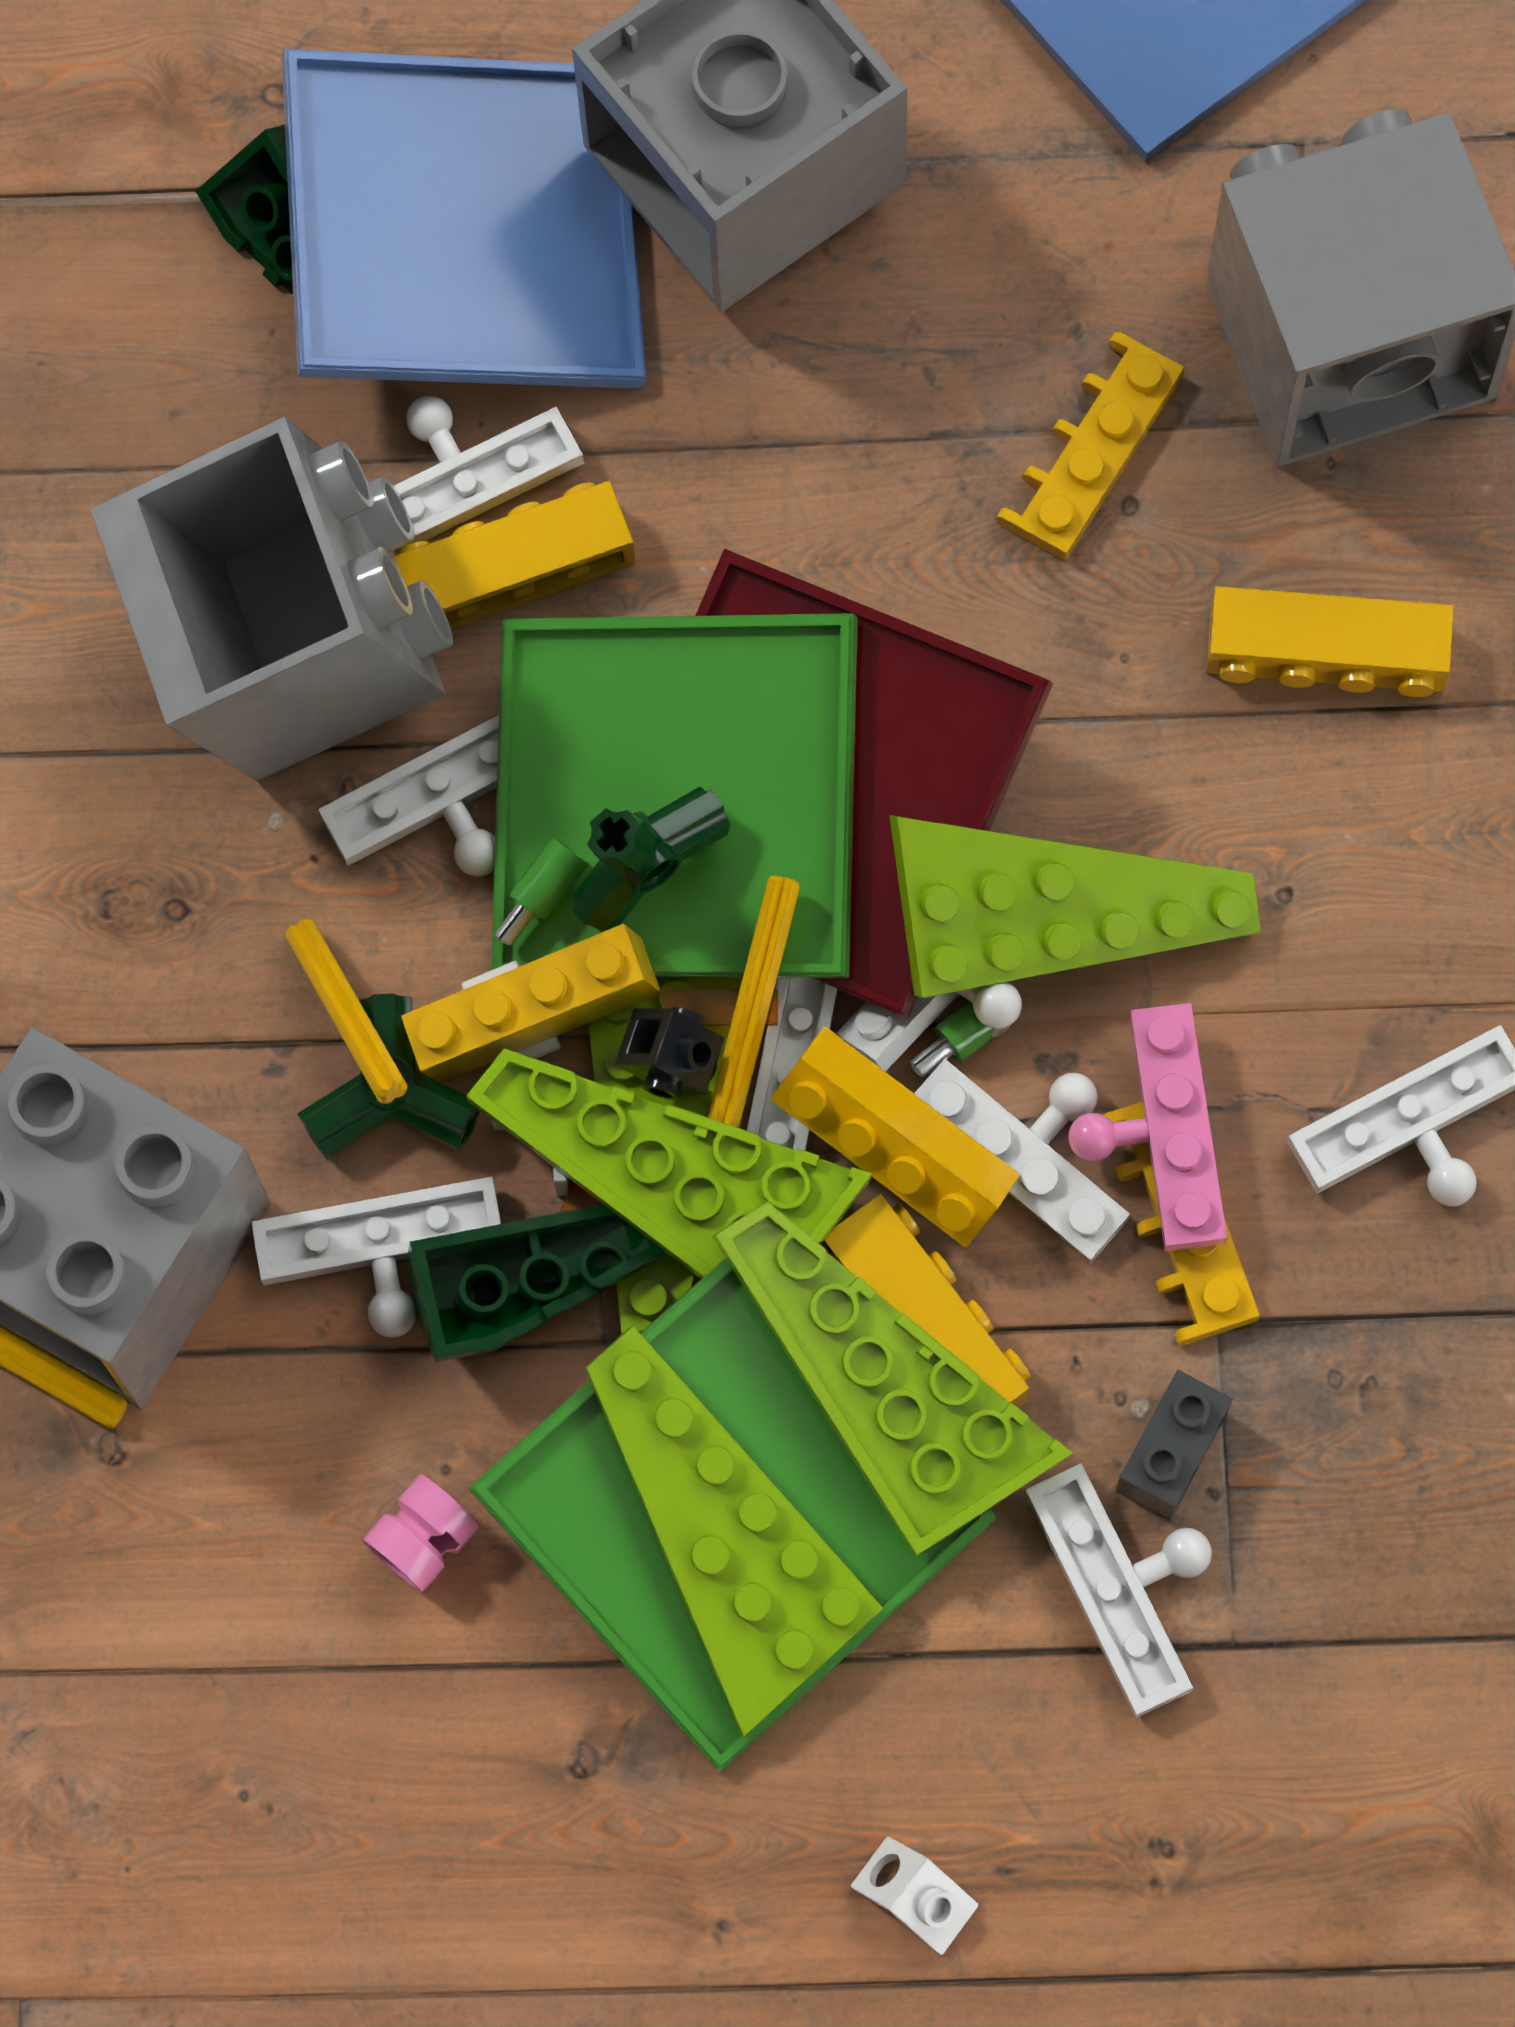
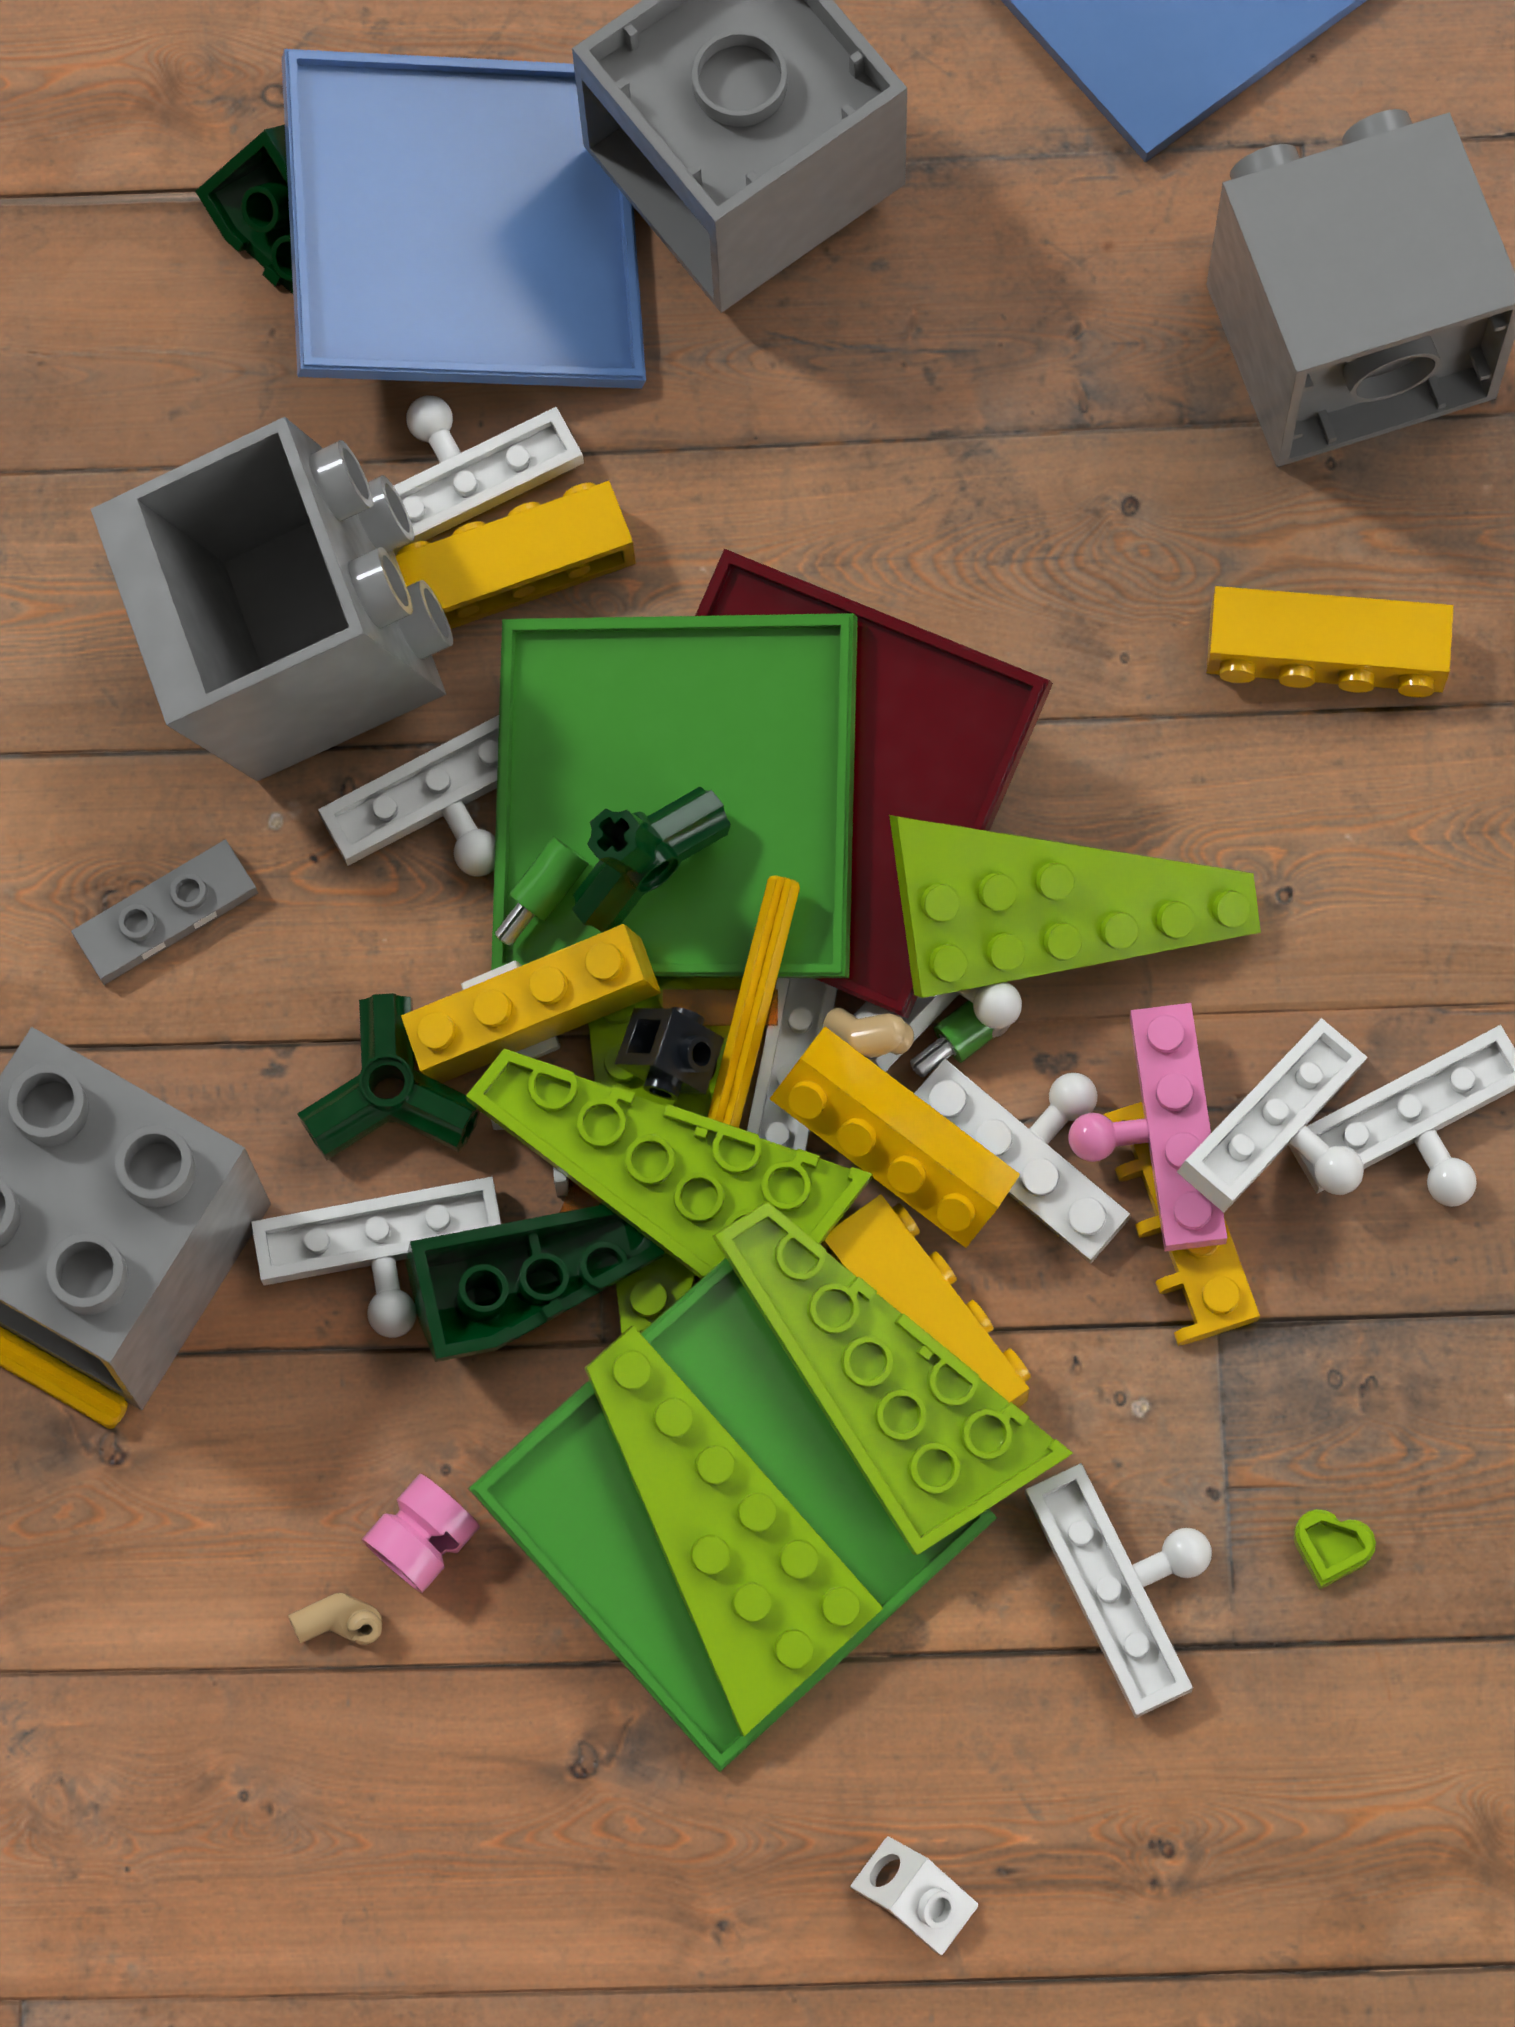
(164, 912): none -> light grey plate
(340, 1615): none -> tan arm
(346, 1011): yellow axle -> none
(873, 1034): none -> tan arm
(1095, 449): yellow hinge -> none
(1173, 1444): dark grey brick -> none
(1278, 1116): none -> white plate
(1332, 1547): none -> lime tile

